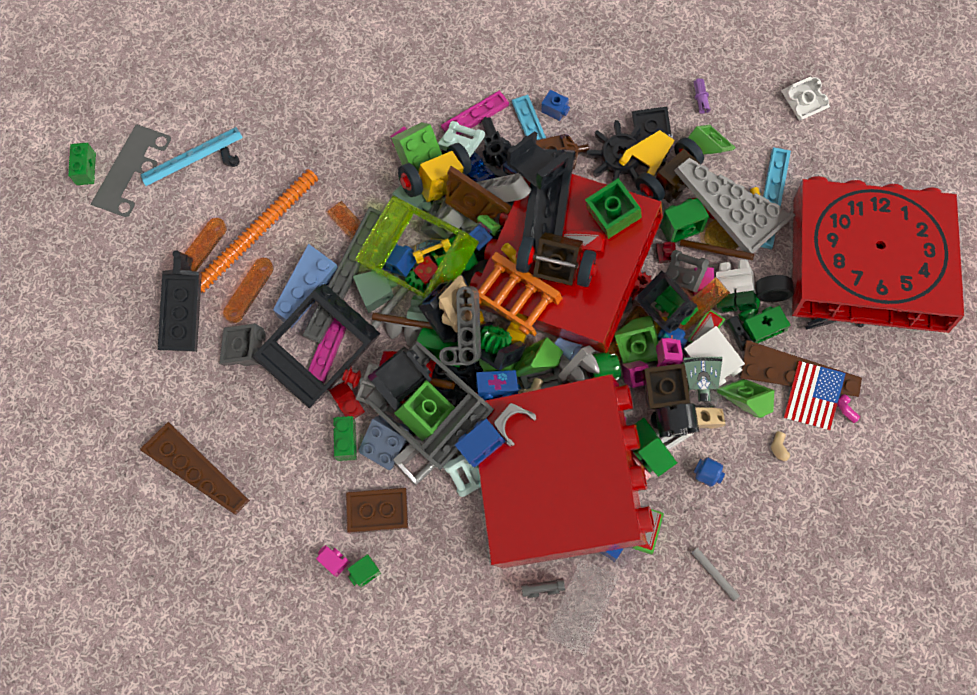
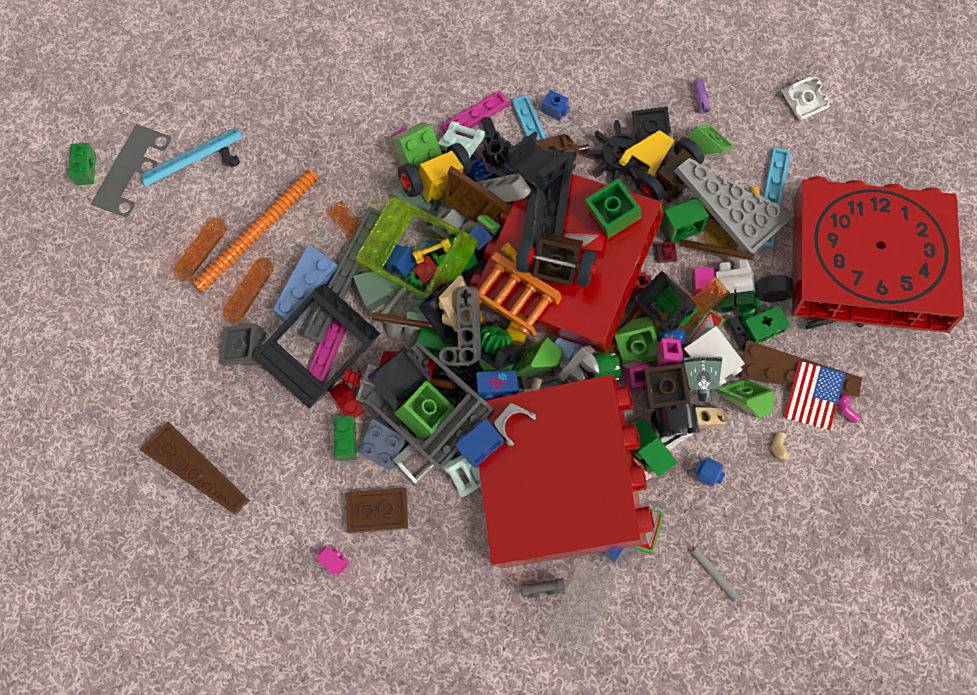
(179, 306): black hinge -> none
(363, 571): green brick -> none
(685, 277): dark grey plate -> none

